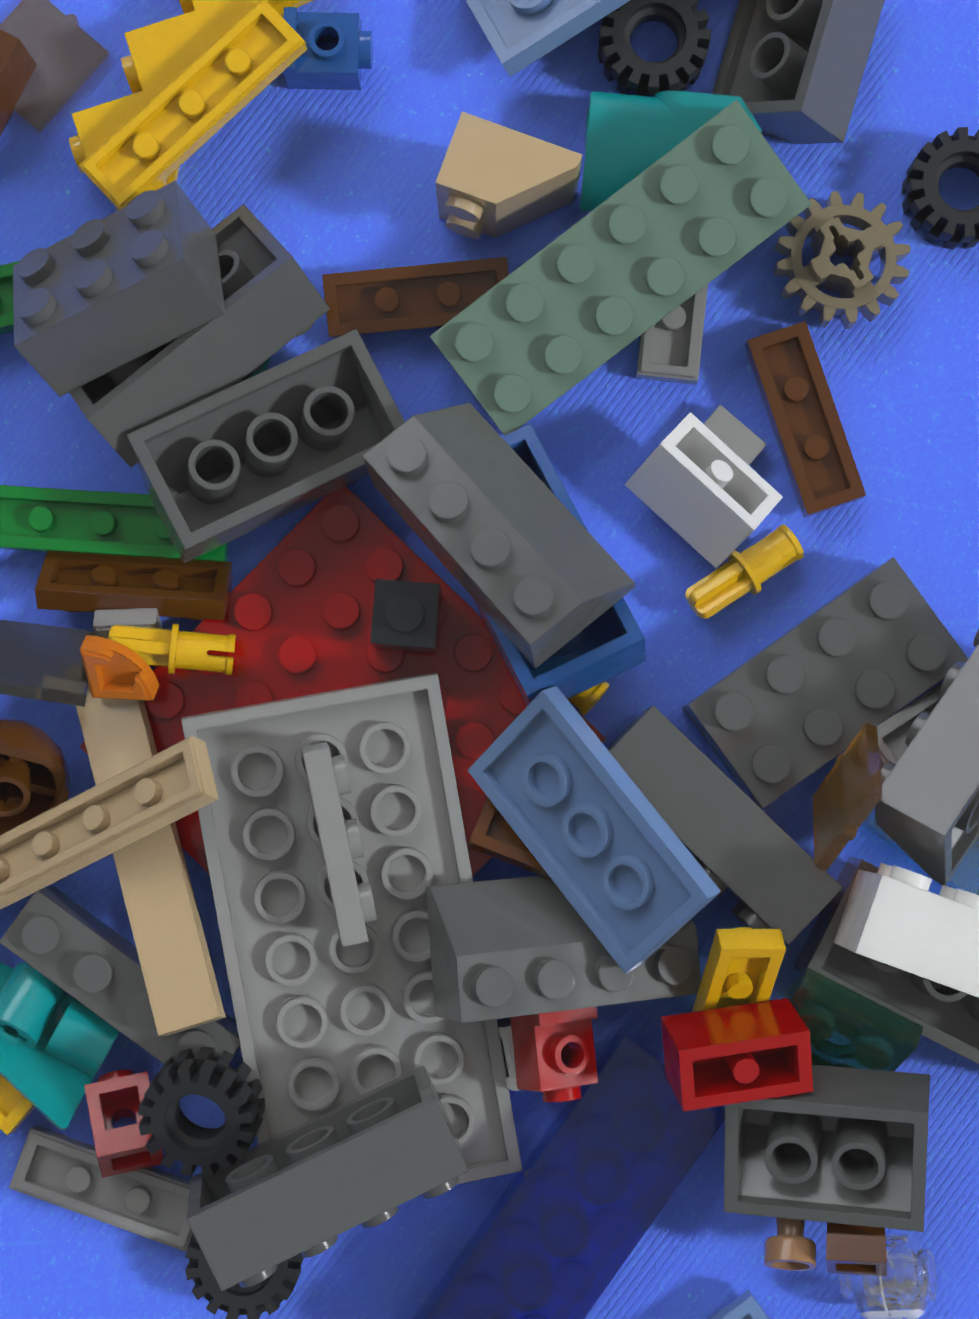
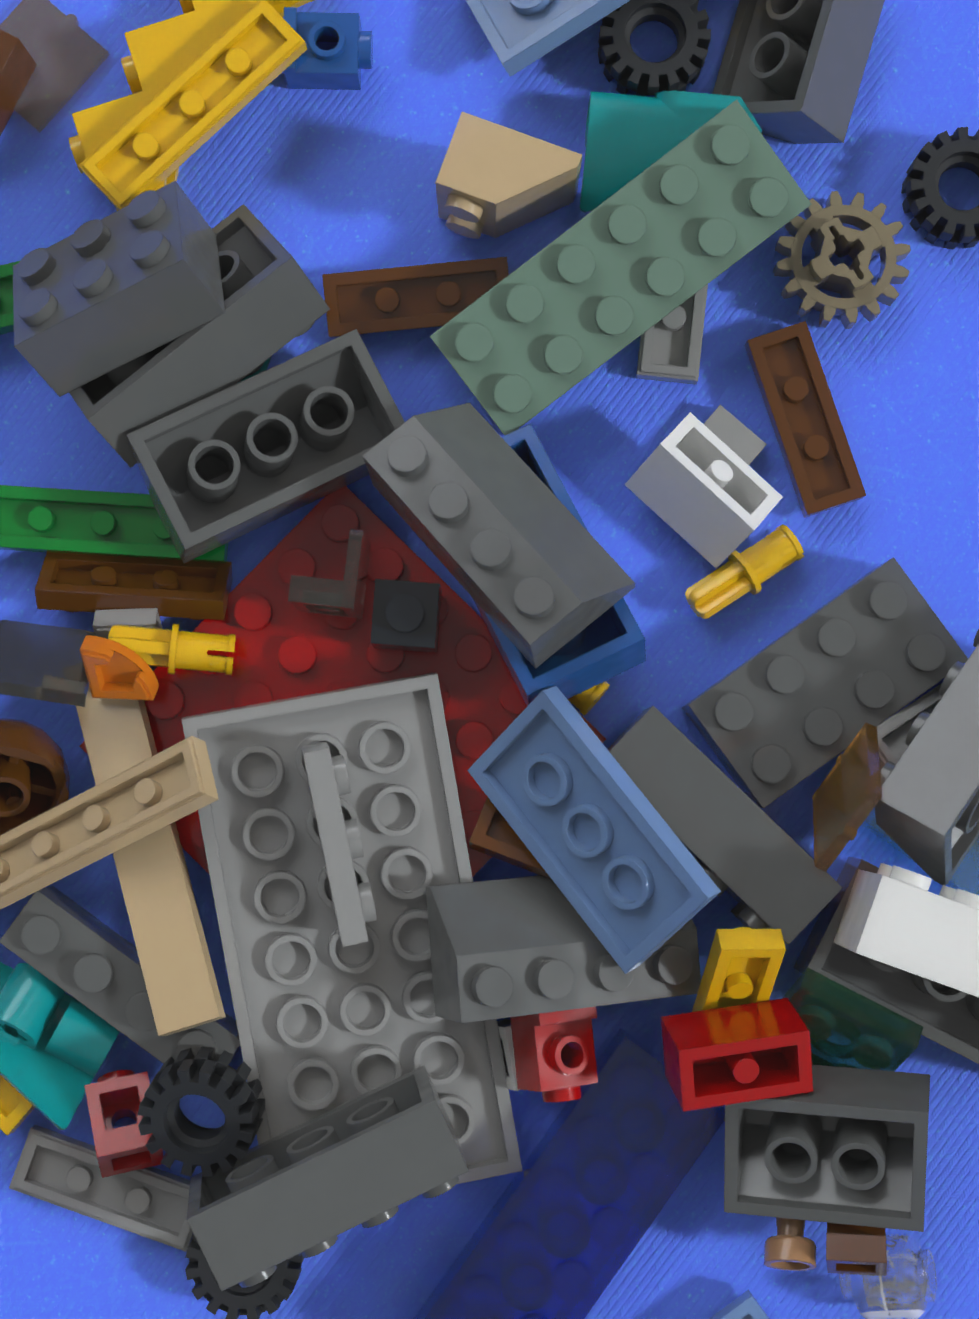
(336, 596): none -> clear smoke panel

